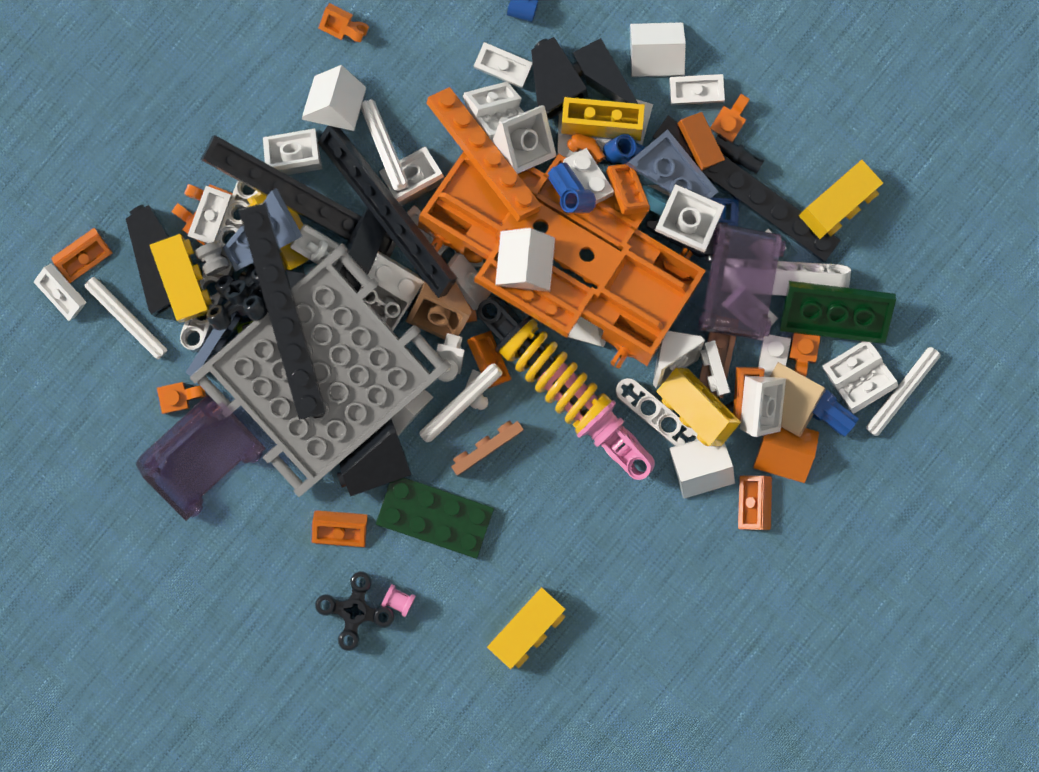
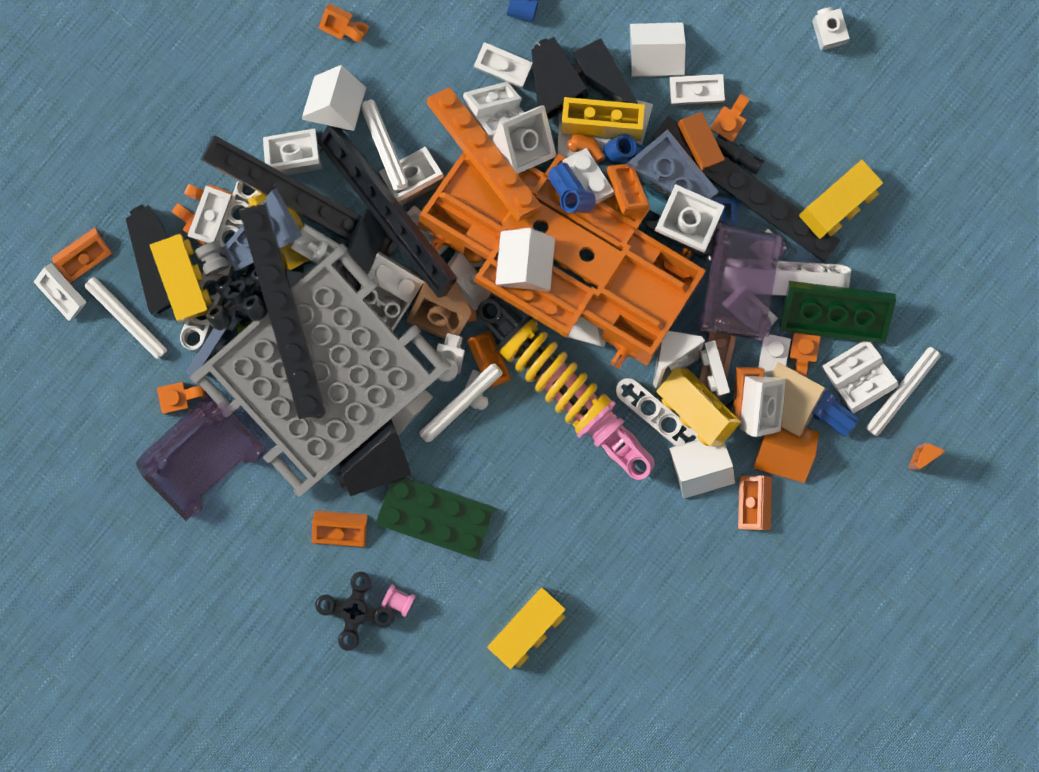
(486, 447): nougat plate -> none
(830, 28): none -> white brick
(923, 455): none -> orange slope

